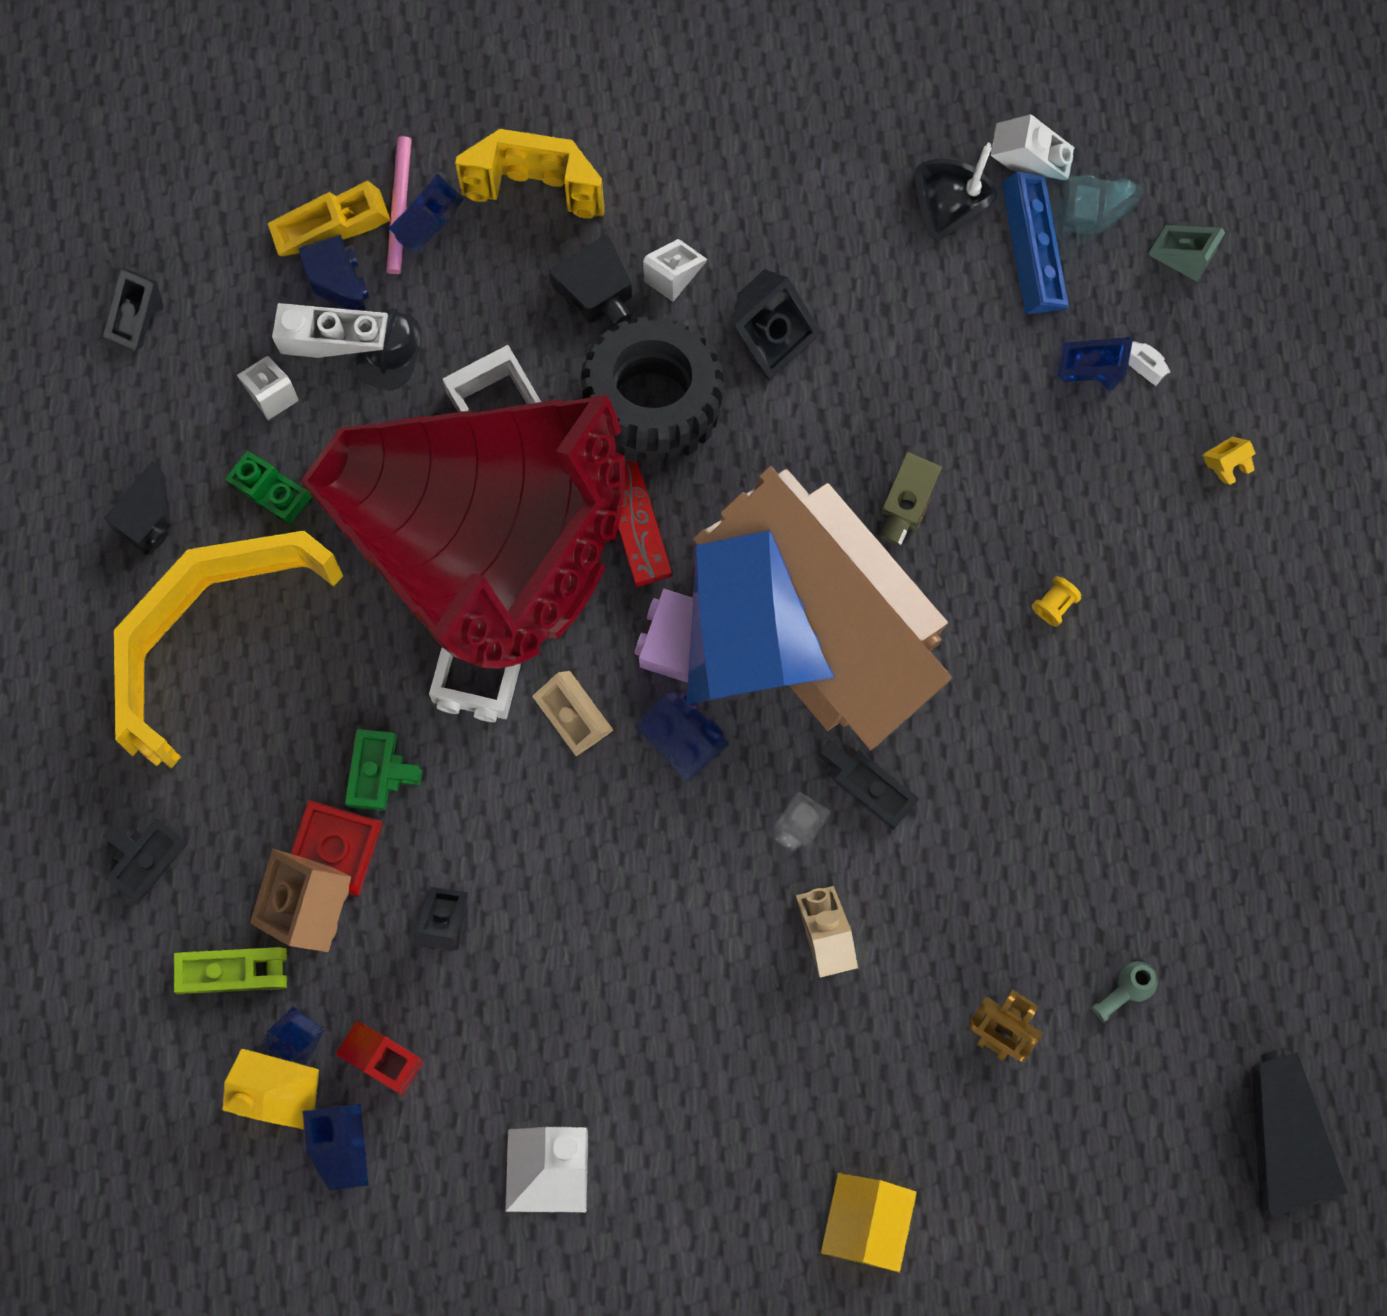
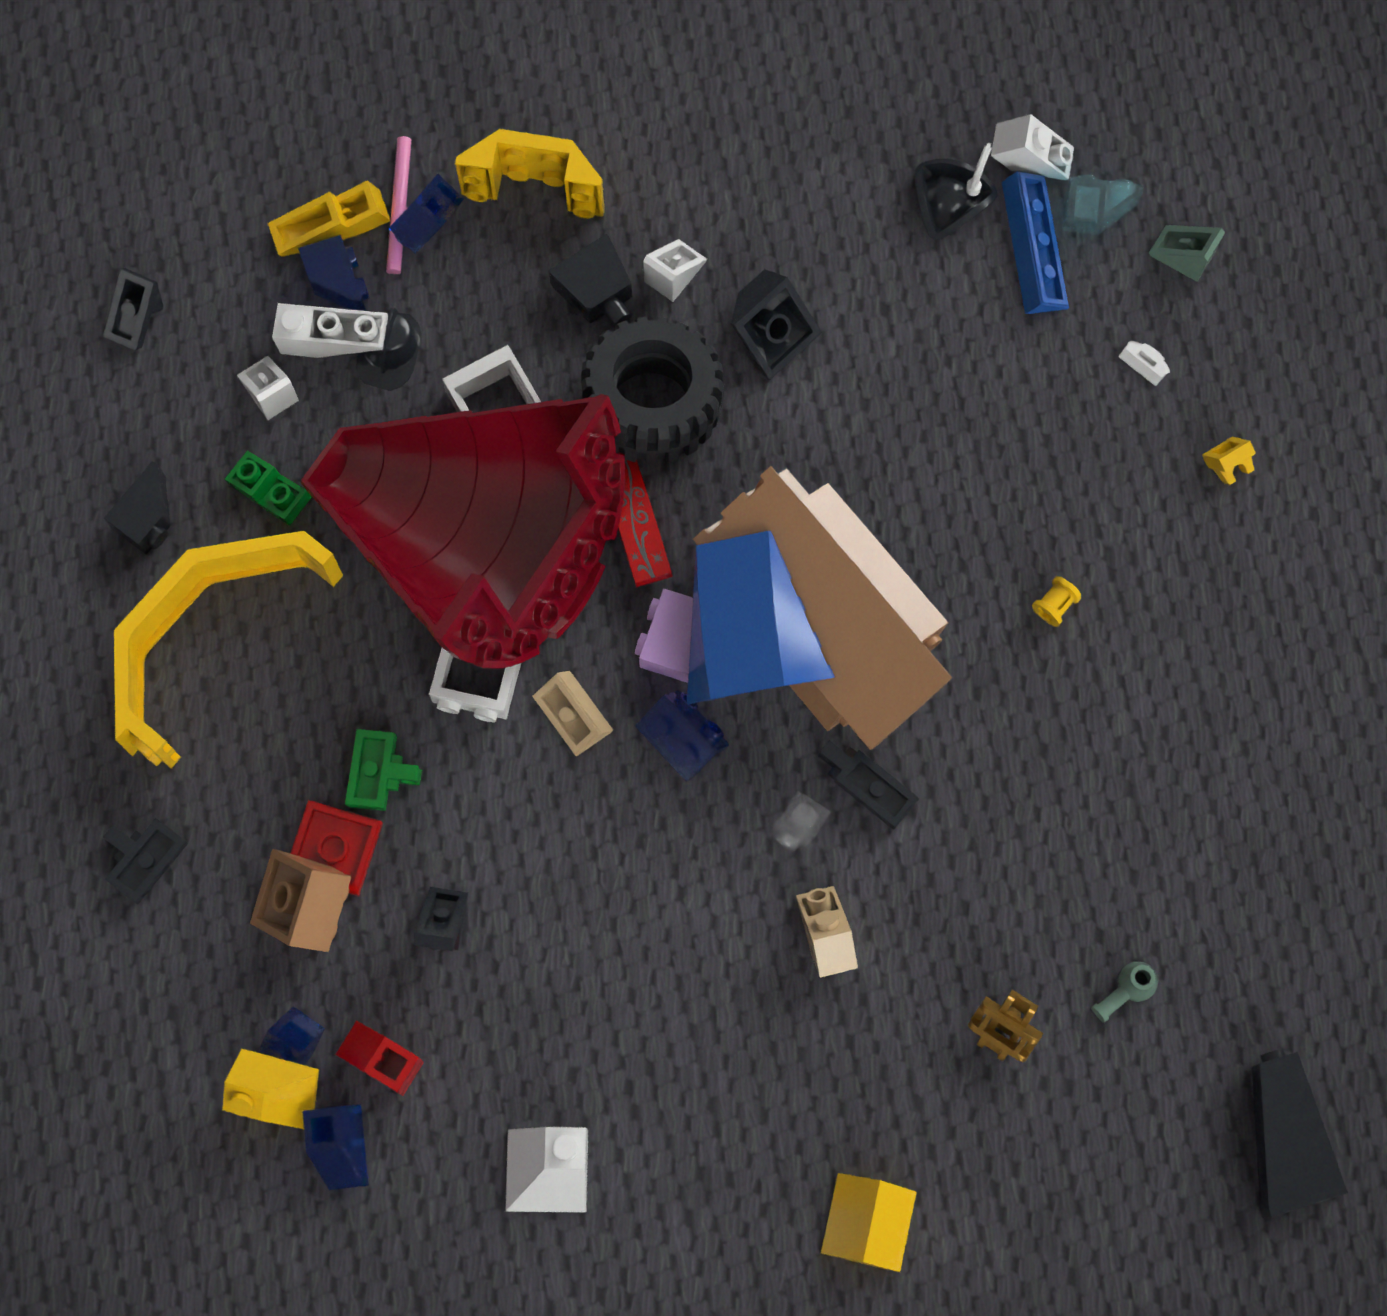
(228, 970): lime plate -> none
(913, 483): olive torso -> none
(1096, 360): clear blue slope -> none

